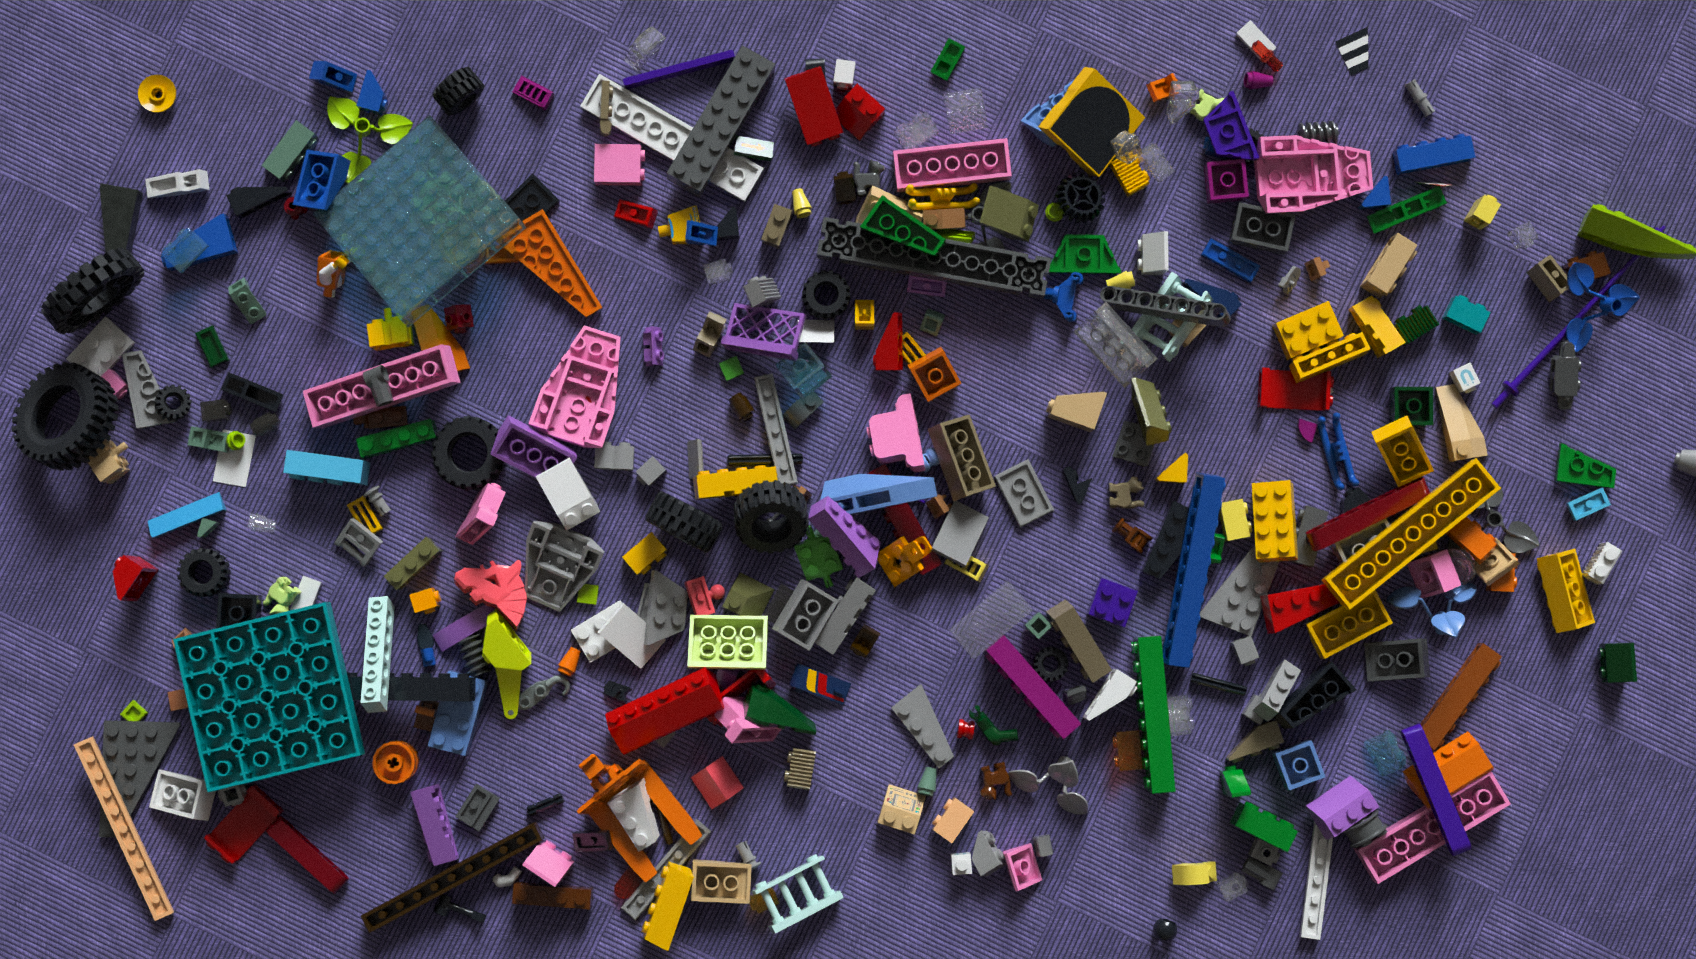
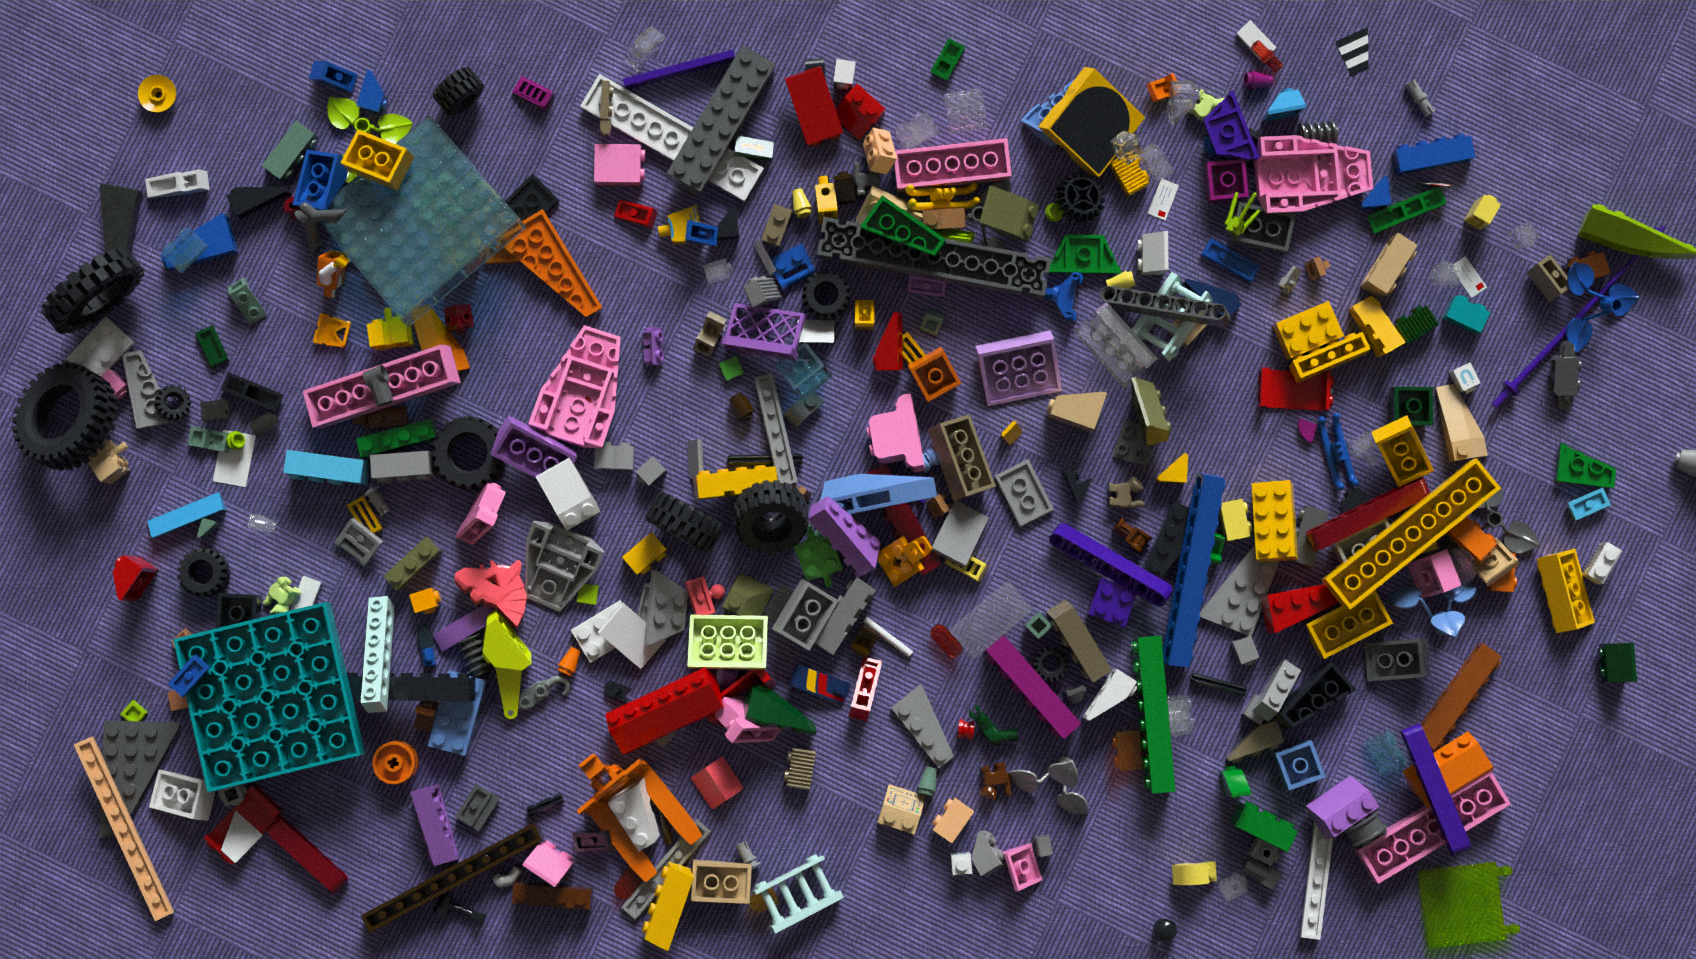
(189, 675): none -> blue plate
(239, 838): none -> white sticker
(310, 220): none -> dark grey piece
(327, 331): none -> light orange piece
(377, 160): none -> yellow brick
(402, 467): none -> light grey brick
(764, 256): none -> white sticker
(789, 261): none -> blue plate
(826, 199): none -> yellow torso
(865, 689): none -> slope
(879, 151): none -> light nougat brick
(888, 637): none -> white bar
(946, 641): none -> clear red tile
(1011, 433): none -> yellow slope
(1019, 368): none -> lavender slope
(1111, 564): none -> dark purple beam
(1163, 199): none -> white sticker
(1235, 225): none -> lime plant
(1286, 105): none -> dark azure slope
(1362, 446): none -> clear brick
(1445, 274): none -> clear brick
(1463, 904): none -> clear neon green plate
(1470, 278): none -> white sticker

